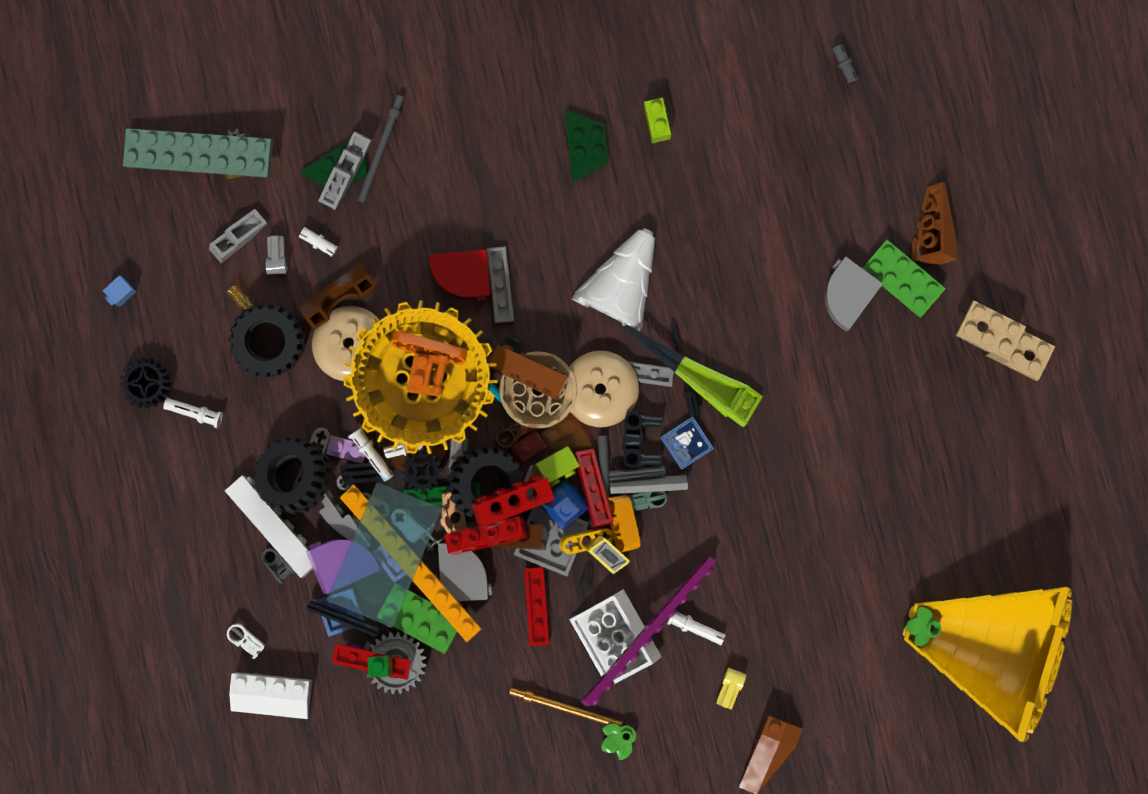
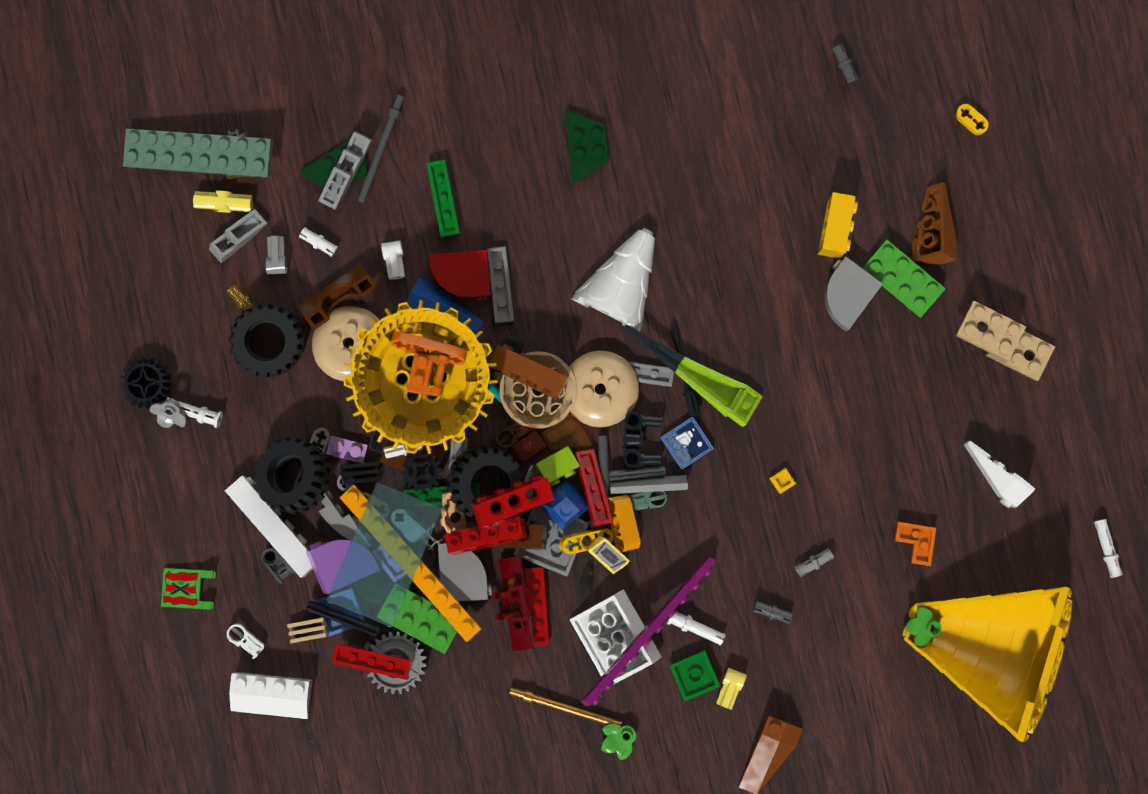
(119, 291): medium blue brick -> none
(168, 413): none -> light grey plate
(183, 588): none -> flag
(223, 201): none -> light yellow piece
(292, 633): none -> tan tile
(366, 446): white pin -> none
(380, 666): green brick -> none
(393, 255): none -> white piece
(432, 293): none -> blue wedge
(443, 198): none -> green plate
(515, 603): none -> dark red piece
(657, 120): lime brick -> none
(694, 675): none -> green plate
(772, 612): none -> dark grey pin
(782, 480): none -> yellow tile
(814, 562): none -> light grey pin
(837, 225): none -> yellow brick
(921, 538): none -> orange plate
(974, 115): none -> yellow beam
(1007, 486): none -> white wedge
(1108, 548): none -> white pin

